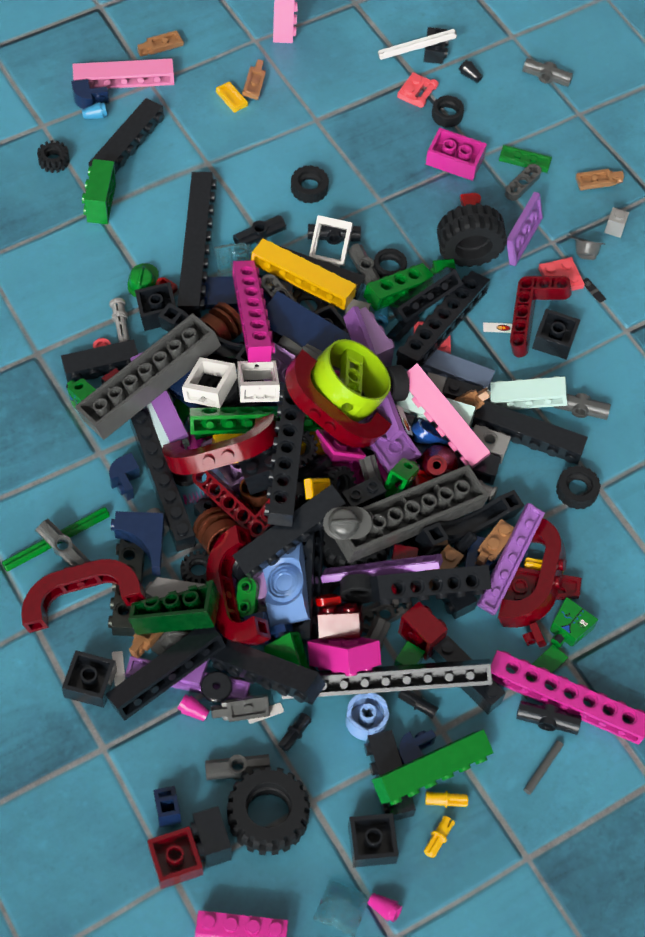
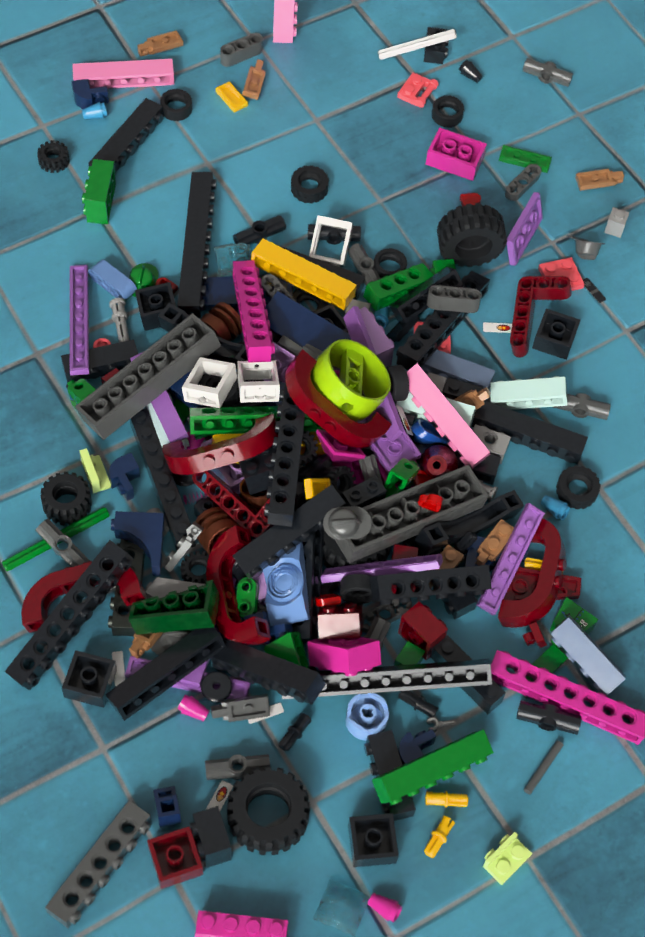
(59, 617): none -> black brick
(64, 485): none -> black tyre
(79, 320): none -> medium lavender tile
(94, 471): none -> yellowish green bracket
(112, 280): none -> medium blue beam
(129, 816): none -> dark grey brick
(176, 95): none -> black tyre
(184, 544): none -> hinge
(220, 795): none -> white sticker
(241, 49): none -> dark grey beam
(430, 502): none -> red tile
(439, 723): none -> light grey hand
(454, 299): none -> dark grey beam
(506, 858): none -> yellowish green bracket
(556, 507): none -> dark azure cone
(588, 655): none -> brick

